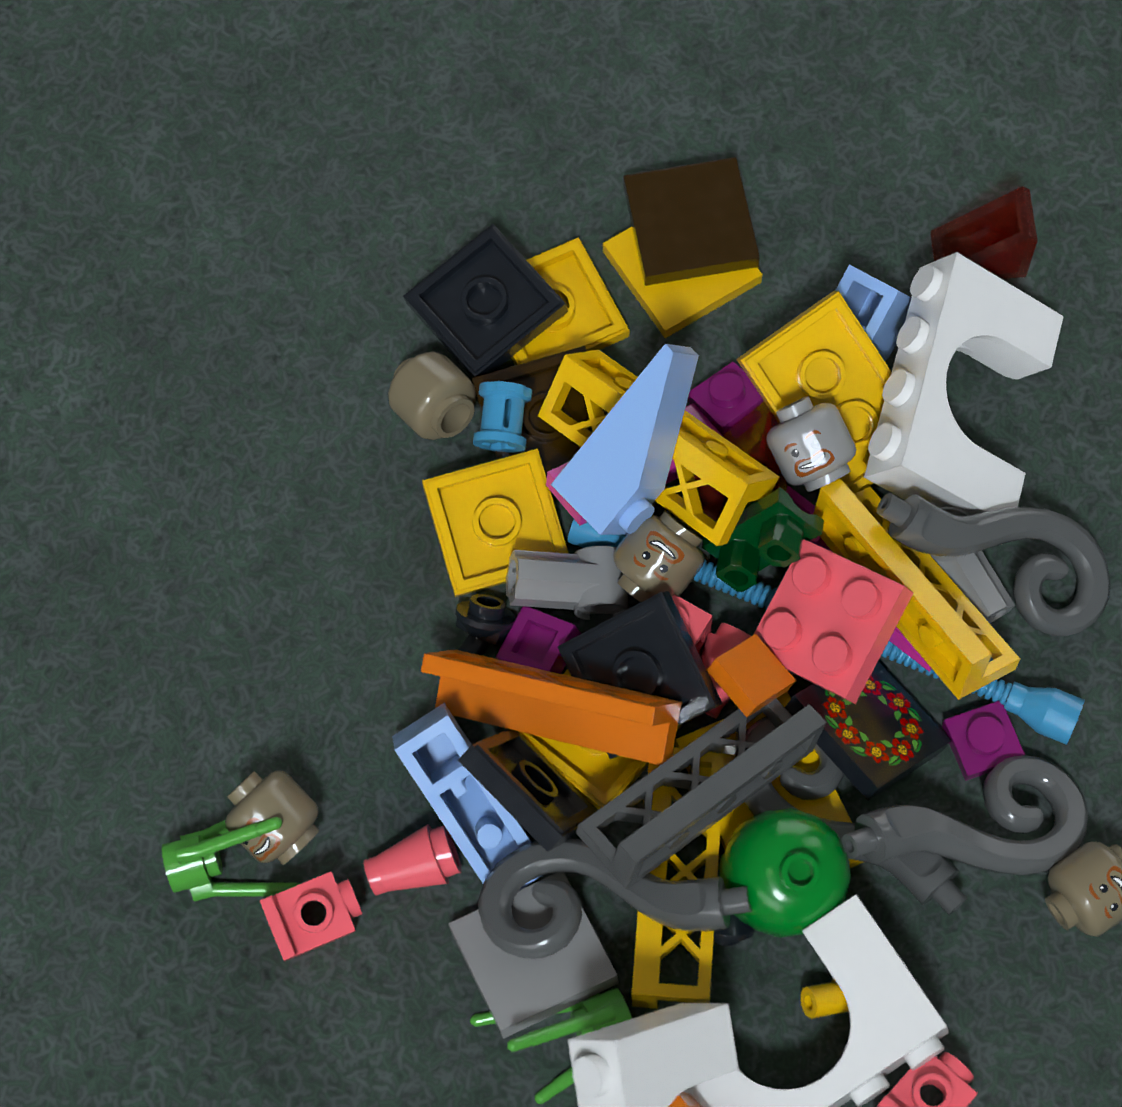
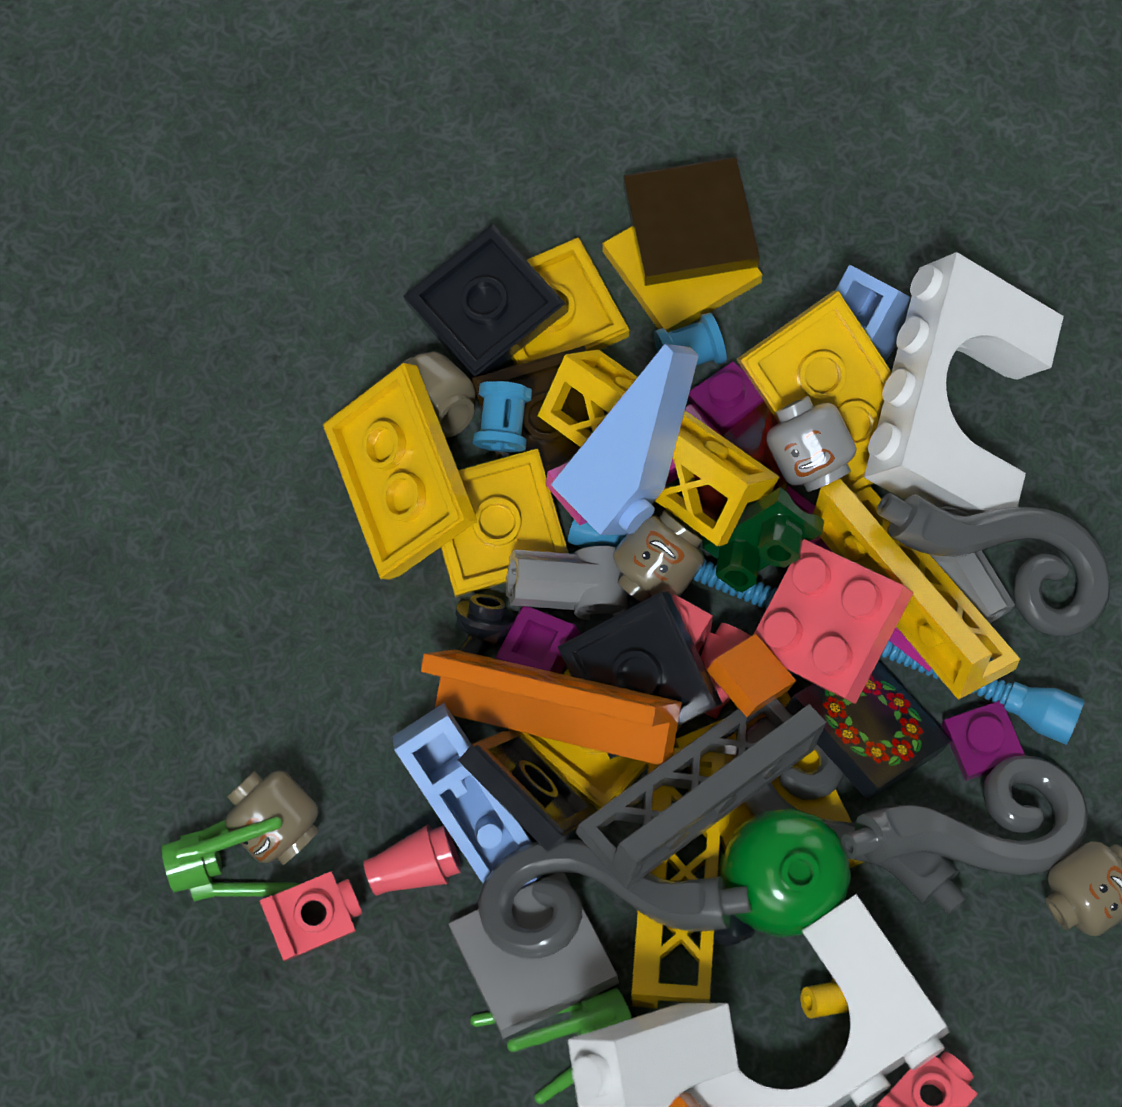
(399, 472): none -> yellow tile
(702, 337): none -> dark azure bush
(994, 236): clear red slope -> none

